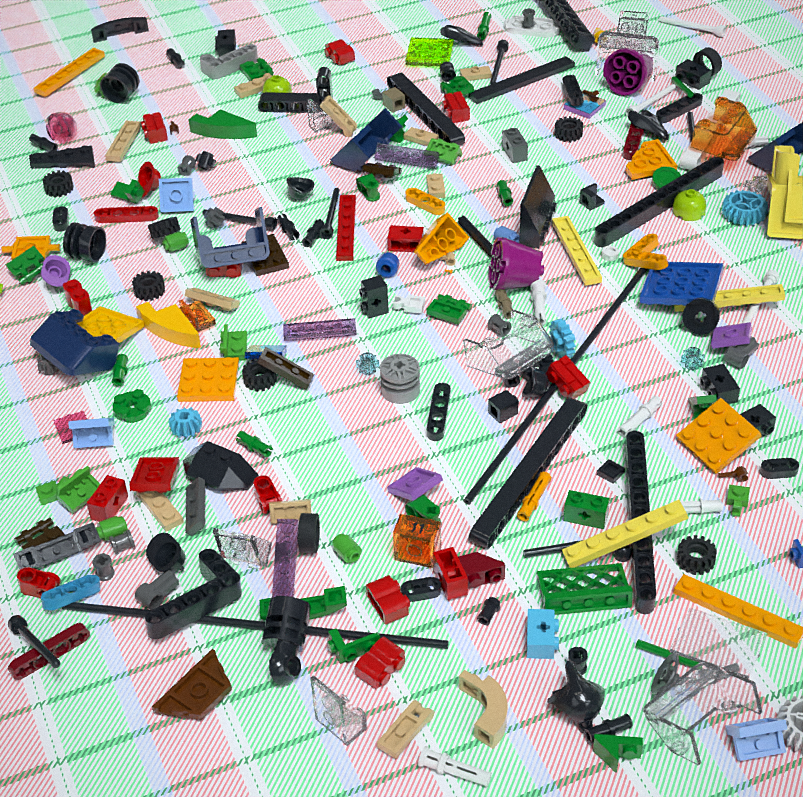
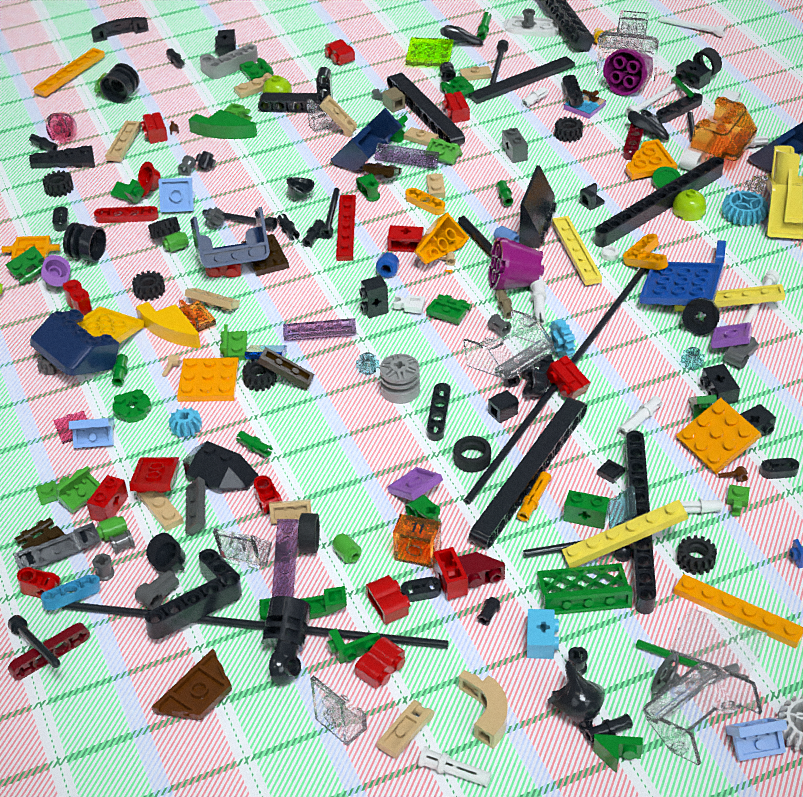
(173, 360): none -> tan hand
(238, 110): none -> bright green plate
(472, 443): none -> black tyre
(534, 97): none -> white axle
(622, 507): none -> clear light blue piece
(720, 251): none -> blue beam

